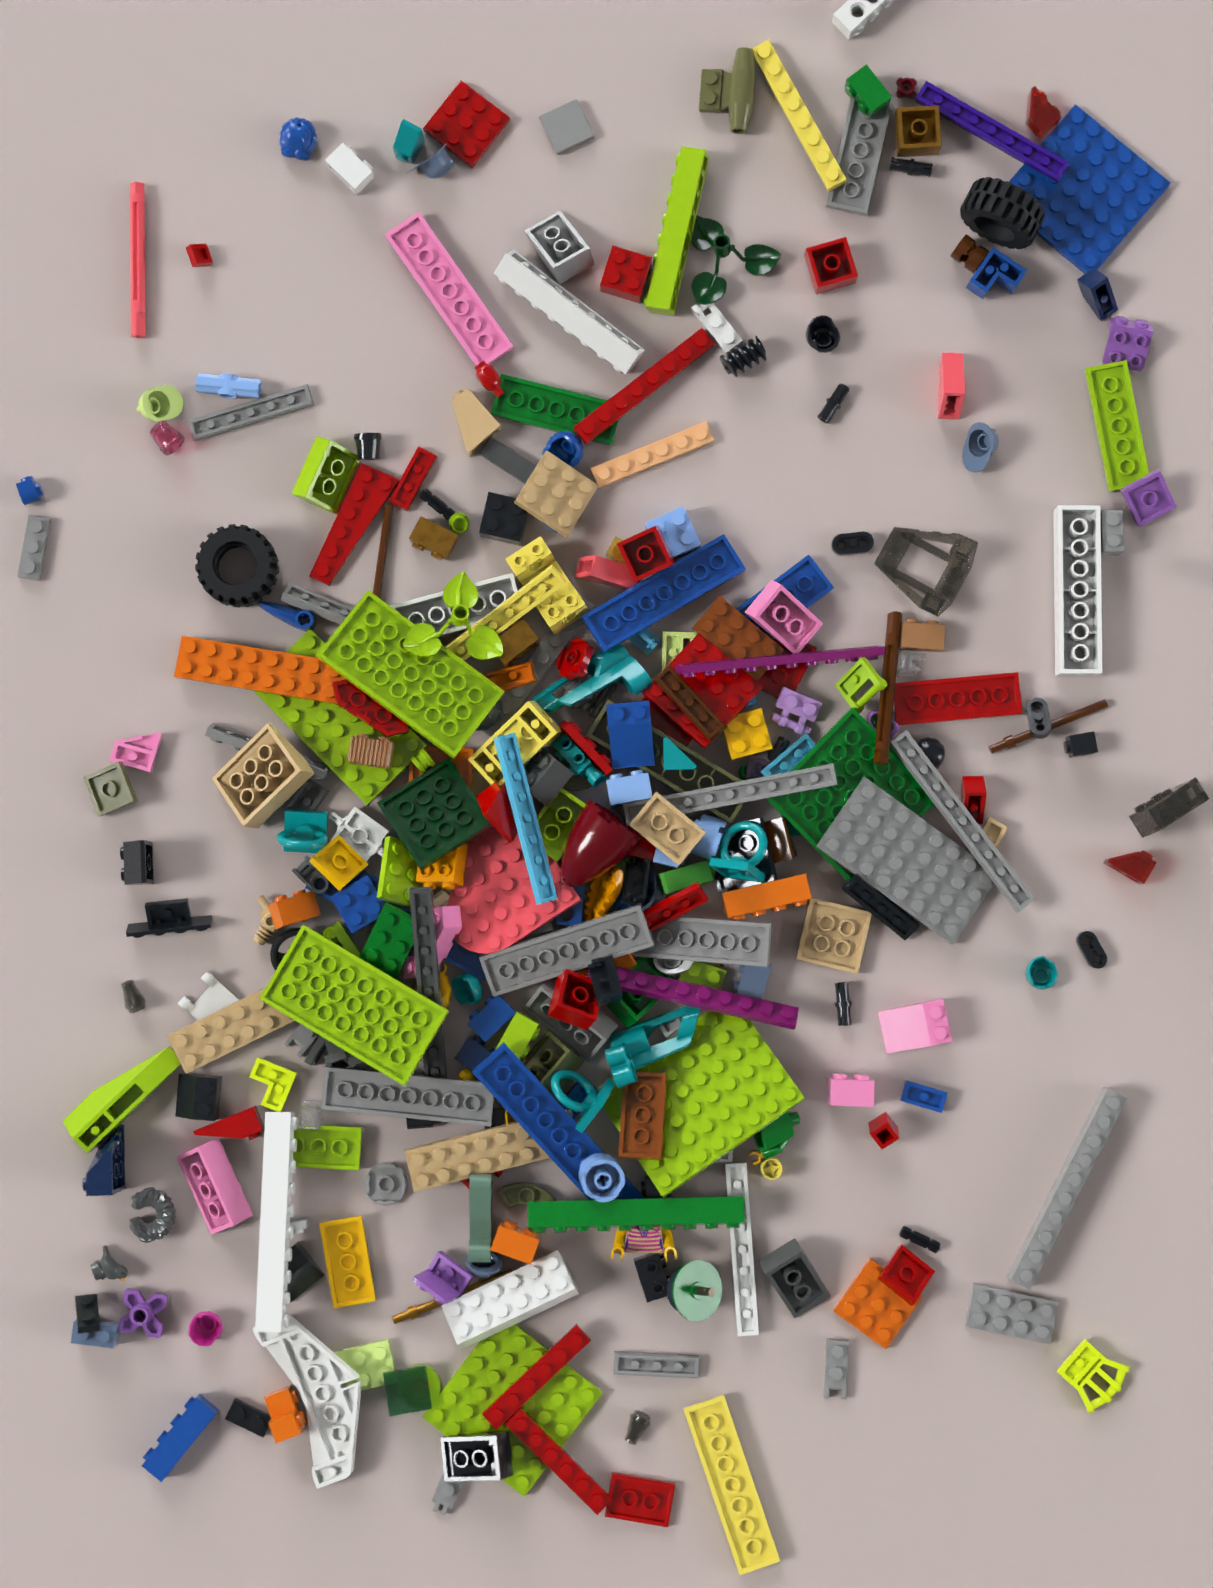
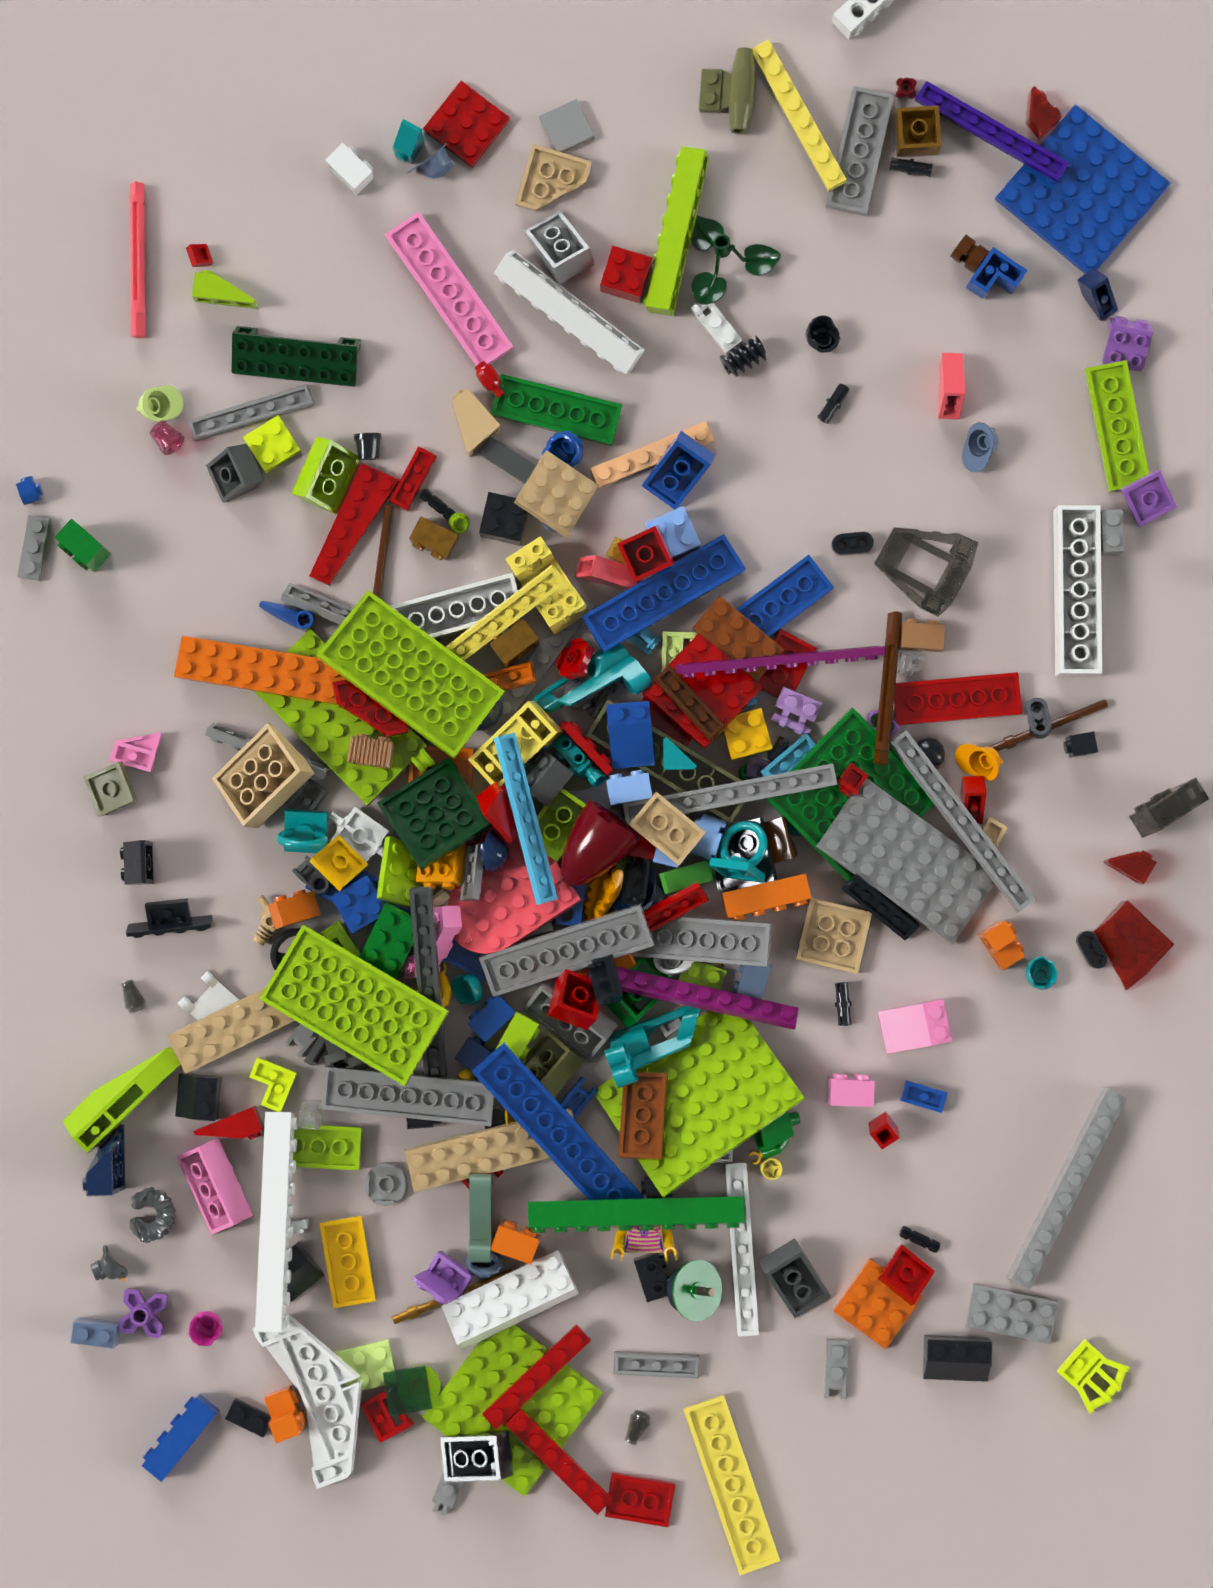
(78, 542): none -> green brick
(87, 1313): black plate -> none
(214, 290): none -> lime slope
(217, 546): black tyre -> none
(228, 386): light blue piece -> none
(234, 472): none -> dark grey slope
(272, 444): none -> neon yellow plate
(294, 358): none -> dark green bracket
(297, 138): blue hair -> none
(380, 1420): none -> red plate
(461, 596): lime plant -> none
(472, 874): none -> light grey hinge
(494, 852): none -> dark blue hair
(522, 1193): olive tile -> none
(550, 176): none -> tan plate
(591, 1104): teal tile -> none
(612, 1181): light blue brick -> none
(643, 386): red plate -> none
(678, 470): none -> blue slope
(784, 617): bright pink slope -> none
(830, 265): red brick -> none
(851, 780): none -> red bracket
(856, 679): lime plate -> none
(867, 91): green brick -> none
(957, 1358): none -> black slope
(978, 761): none -> light orange piece
(1001, 944): none -> orange brick
(1002, 213): black tyre -> none
(1131, 943): none -> clear red wedge

